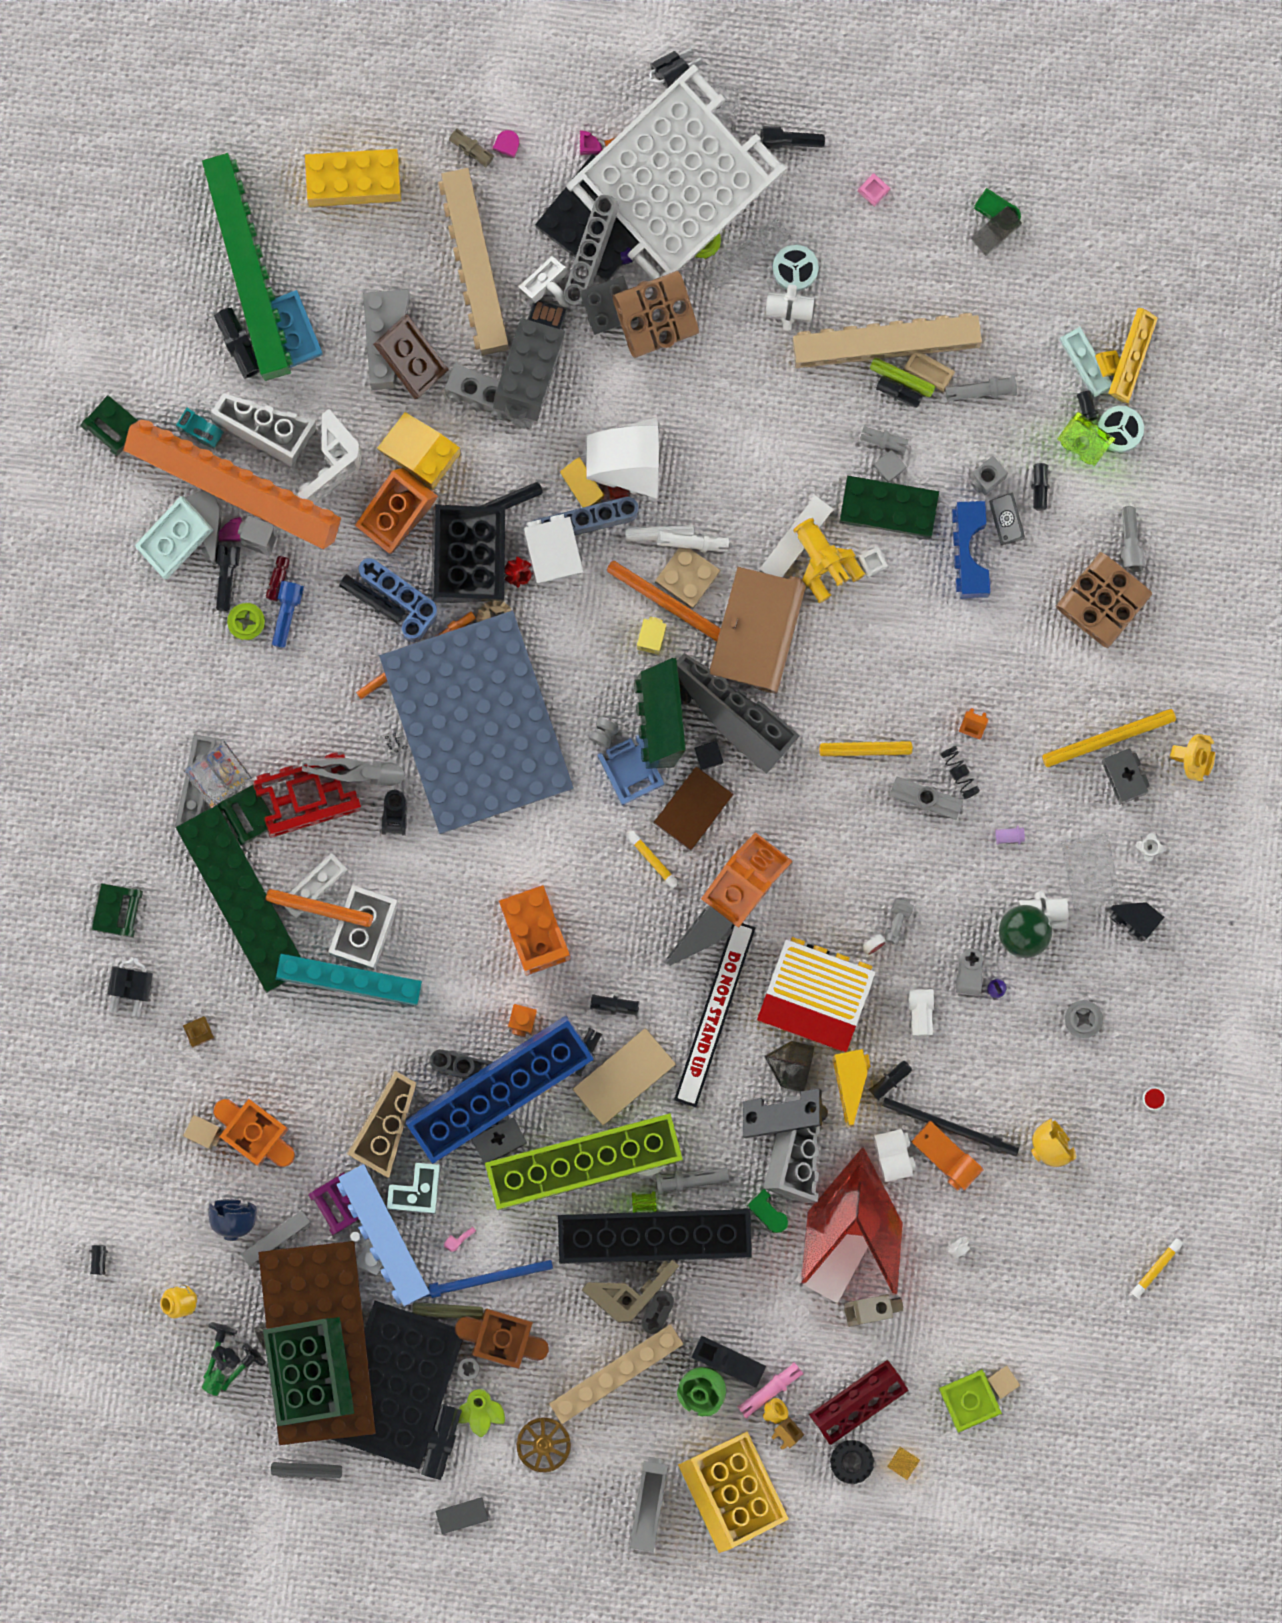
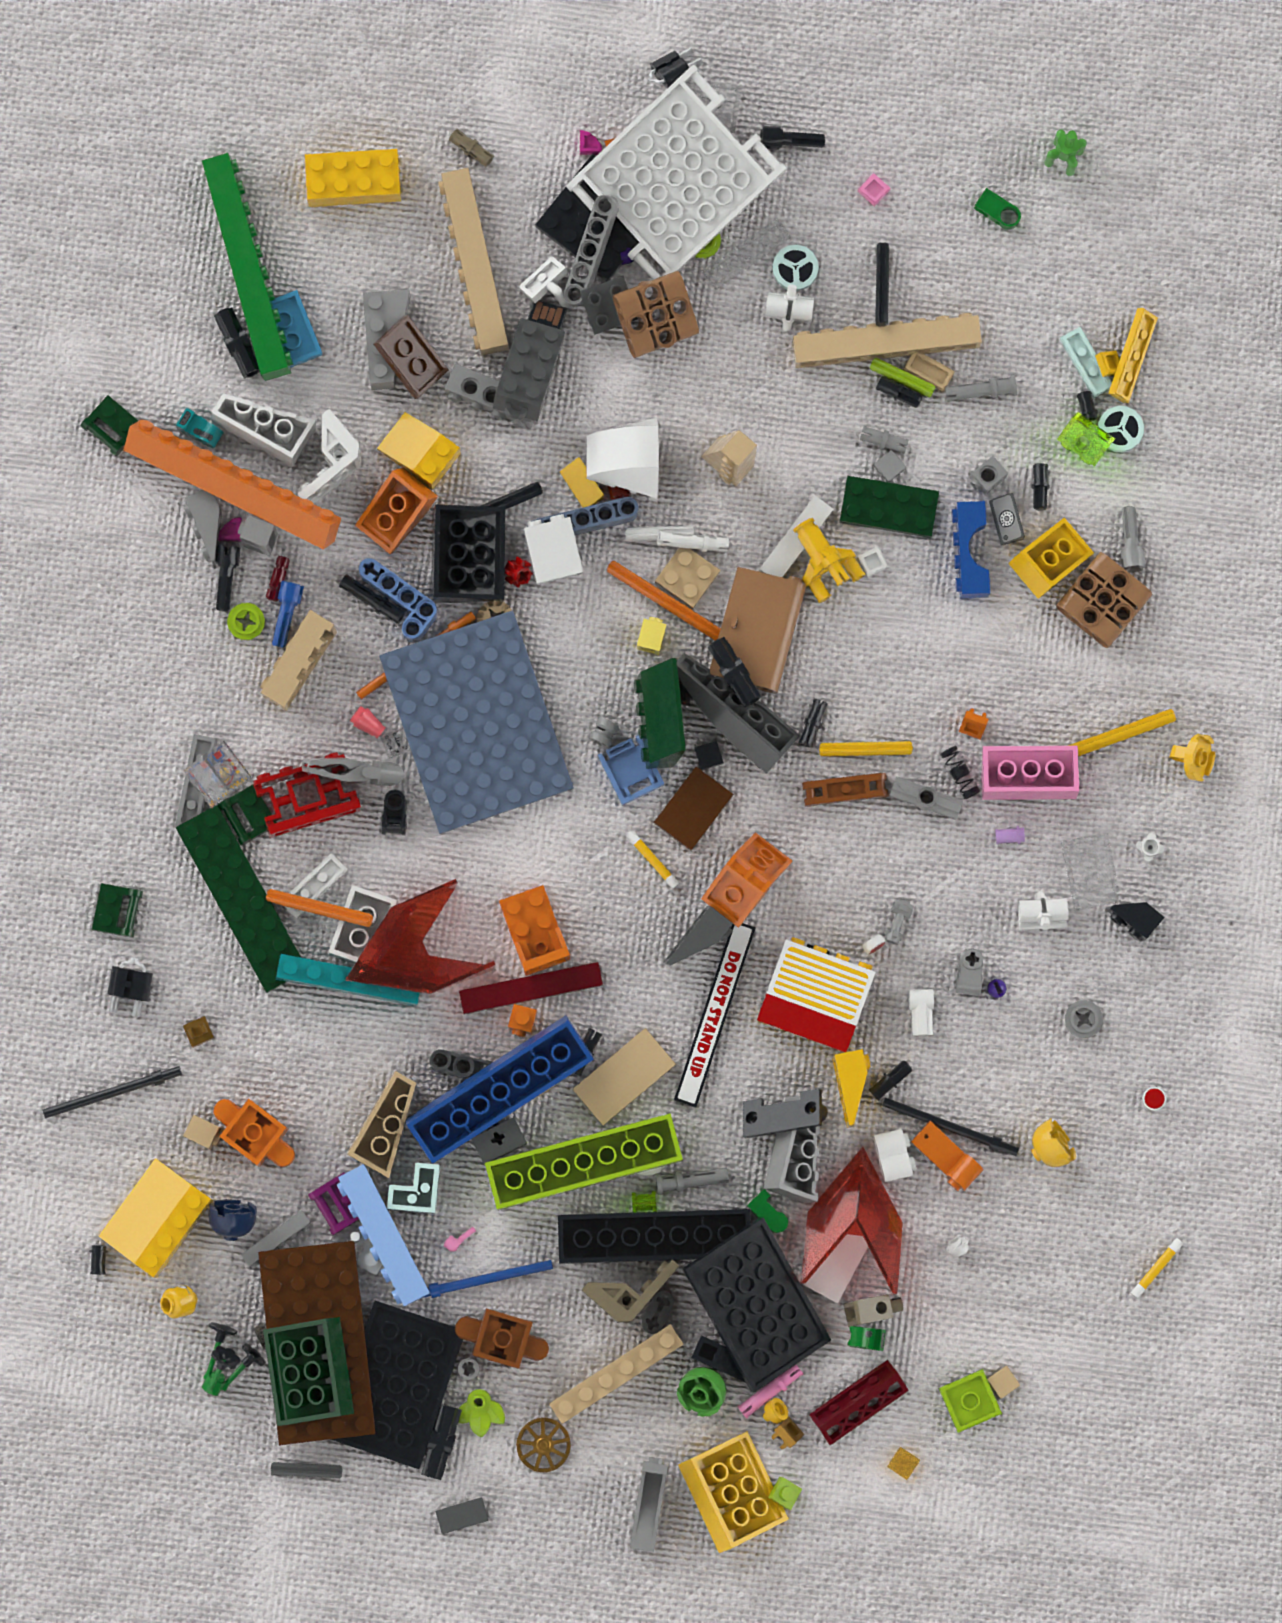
(155, 1218): none -> yellow slope
(158, 1077): none -> black bar
(174, 537): light aqua tile -> none
(298, 660): none -> tan wedge
(367, 722): none -> coral cone
(397, 950): none -> clear red windscreen
(447, 1310): olive axle -> none
(507, 143): dark pink tile -> none
(530, 988): none -> dark red tile
(614, 1005): black pin -> none
(732, 456): none -> tan wedge
(734, 672): none -> black piece
(757, 1304): none -> black plate
(785, 1493): none -> lime plate
(791, 1064): clear smoke slope -> none
(812, 723): none -> black pin
(837, 1462): black tyre -> none
(845, 789): none -> dark orange plate
(867, 1338): none -> green leg
(882, 284): none -> black axle
(996, 230): clear smoke slope -> none
(1025, 931): dark green piece -> none
(1029, 772): none -> bright pink slope
(1051, 558): none -> yellow slope
(1066, 149): none -> bright green plant
(1123, 788): dark grey brick -> none

